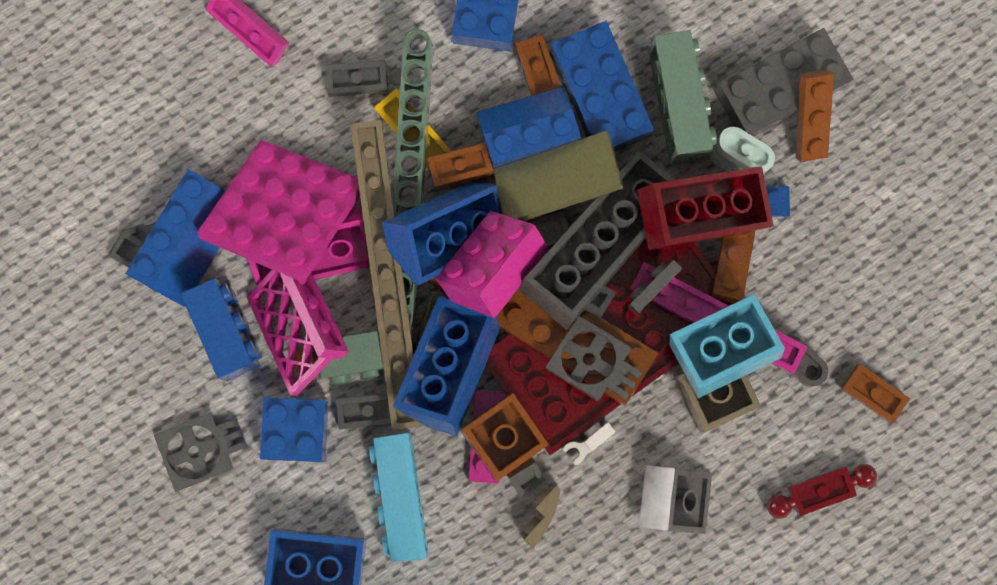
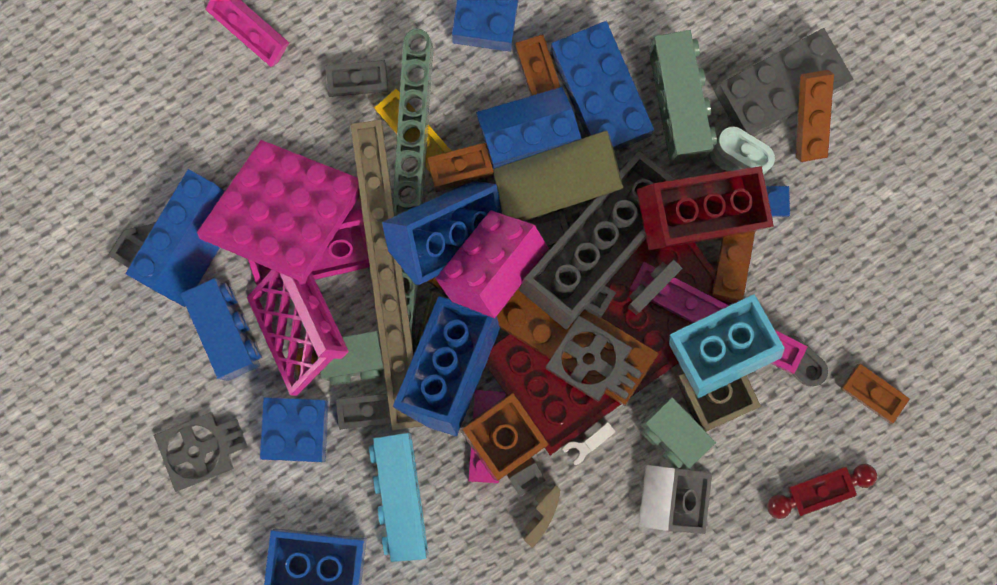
(677, 434): none -> sand green brick

